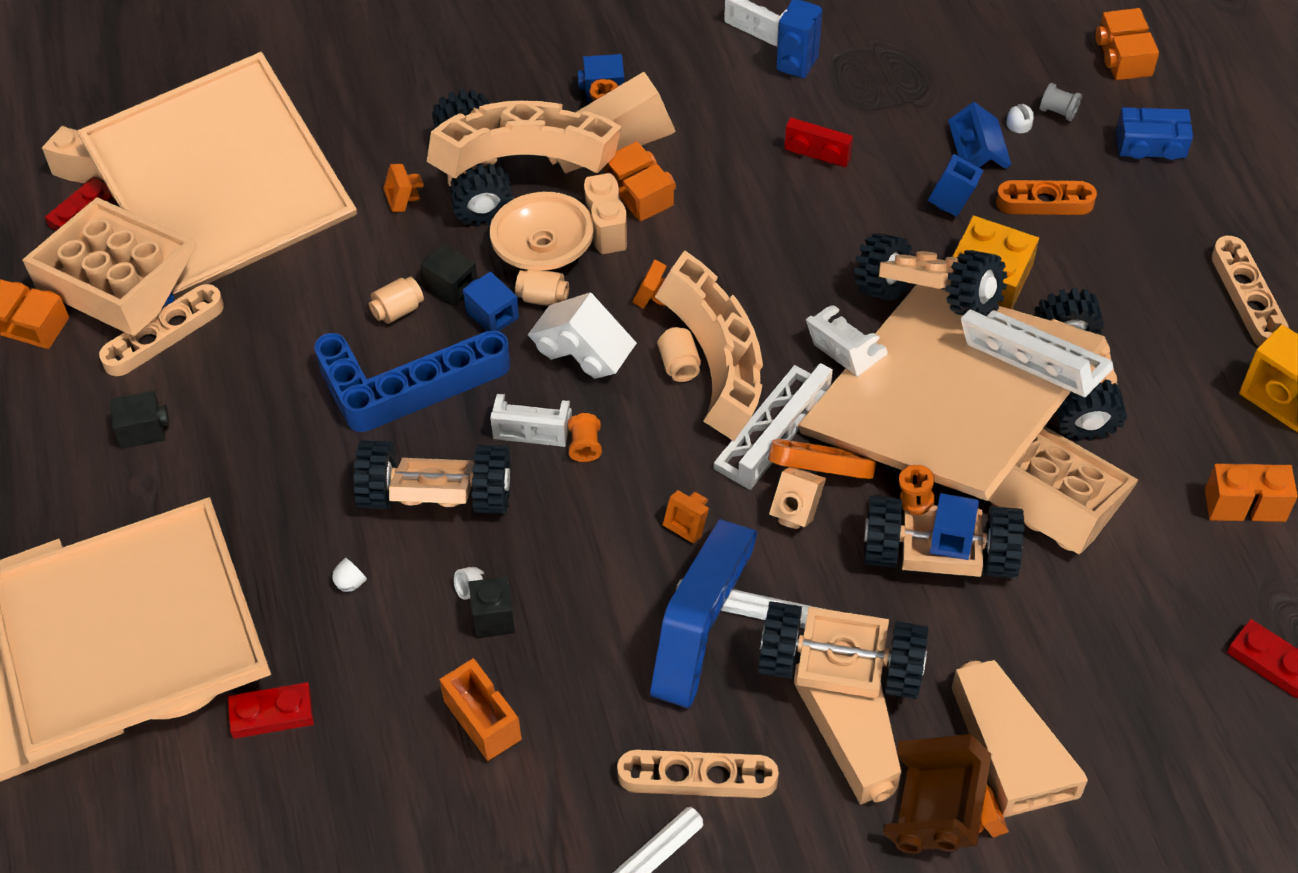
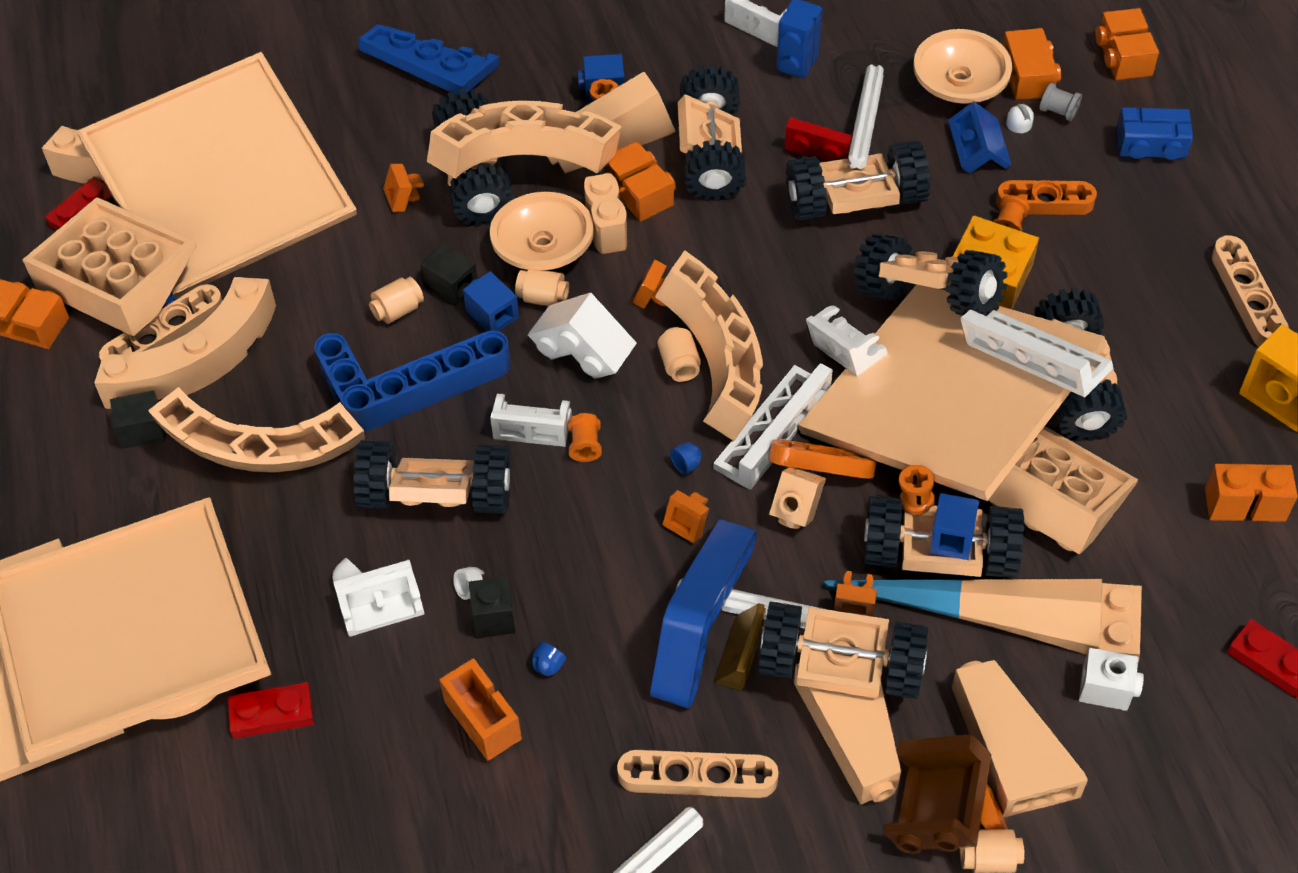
(197, 356): none -> light nougat brick
(257, 447): none -> light nougat brick
(379, 598): none -> white hinge
(428, 58): none -> blue wing
(547, 659): none -> blue hinge
(686, 457): none -> blue hinge
(711, 133): none -> plate
(741, 648): none -> pearl gold slope
(848, 189): none -> plate
(855, 599): none -> orange tile
(865, 117): none -> white axle
(955, 185): blue brick -> none
(962, 66): none -> light nougat dish
(995, 852): none -> light nougat brick
(1012, 212): none -> orange bush
(1031, 62): none -> orange piece
(1054, 611): none -> light nougat plate
(1110, 679): none -> white brick

